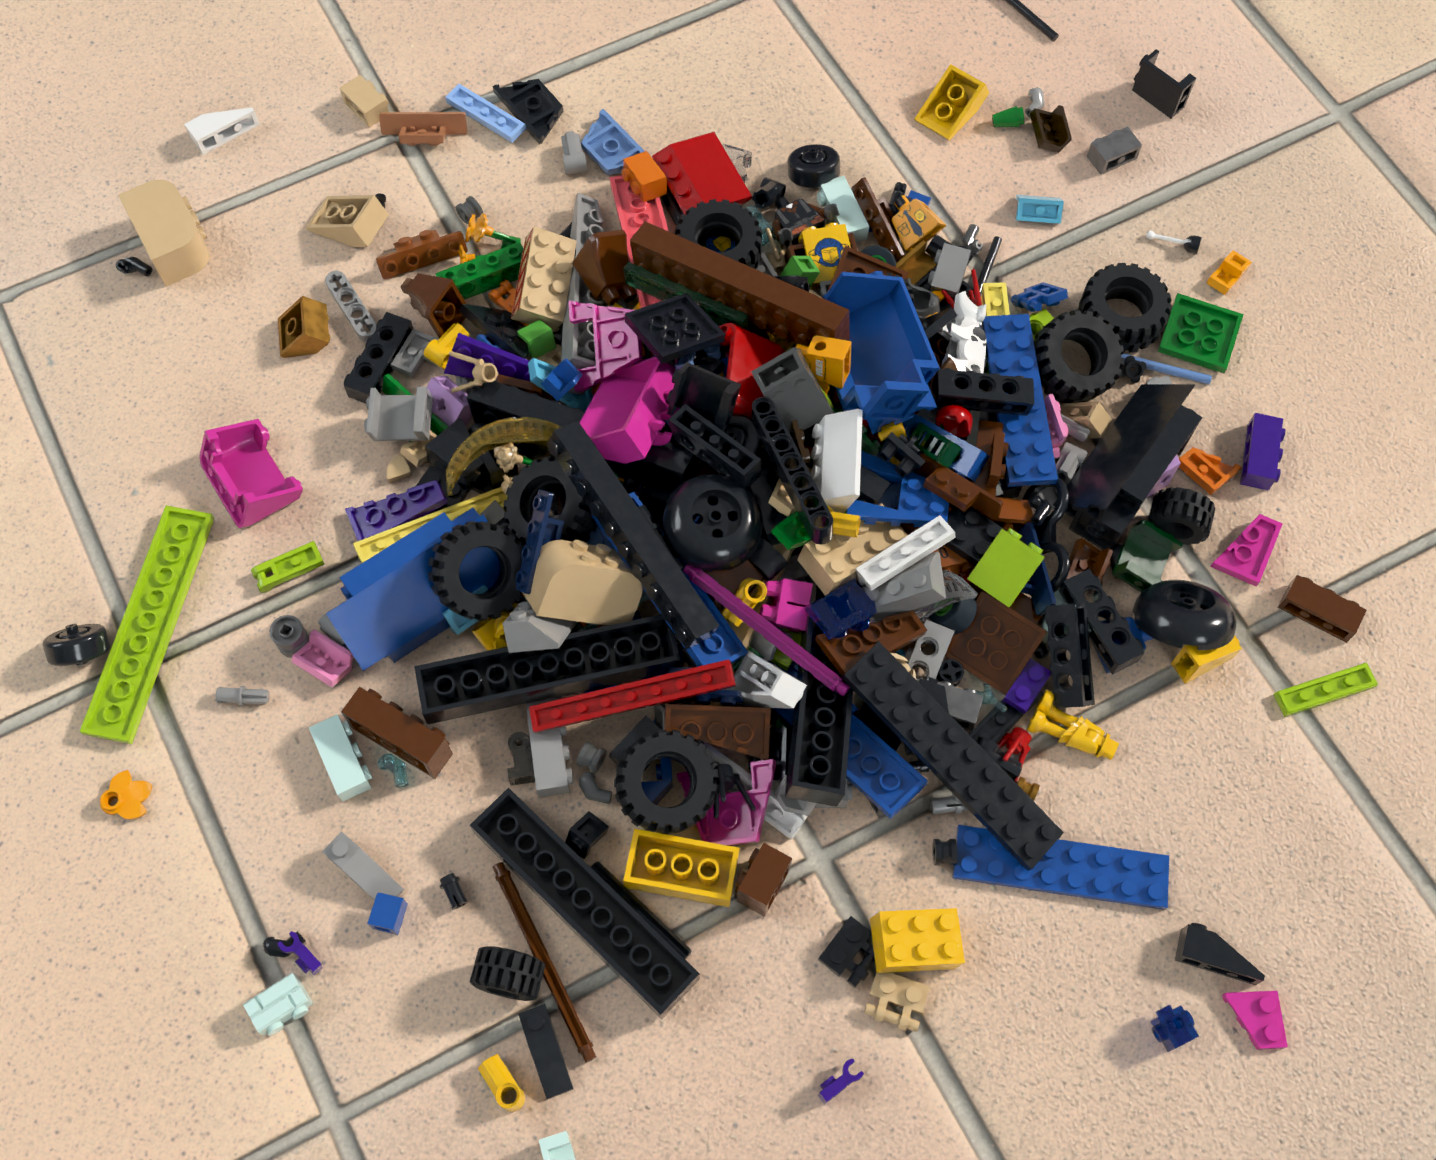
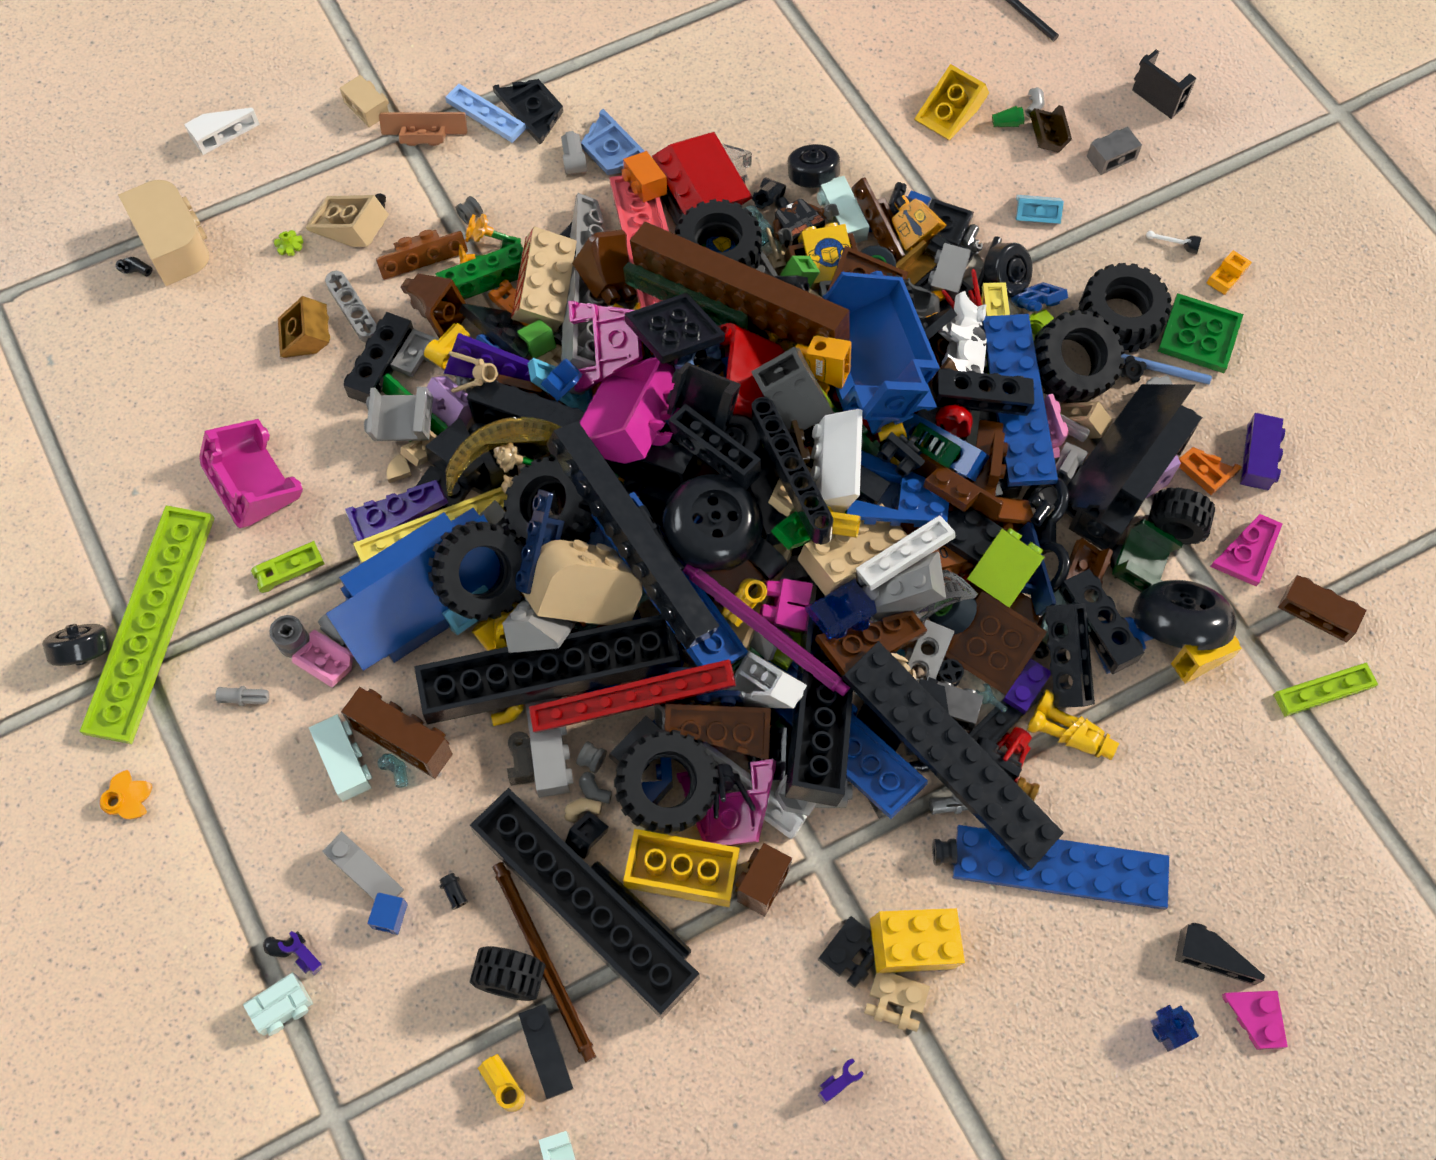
(288, 243): none -> lime plant
(507, 716): none -> yellow arm
(579, 806): none -> tan arm
(955, 218): none -> black plate
(1010, 265): none -> black wheel

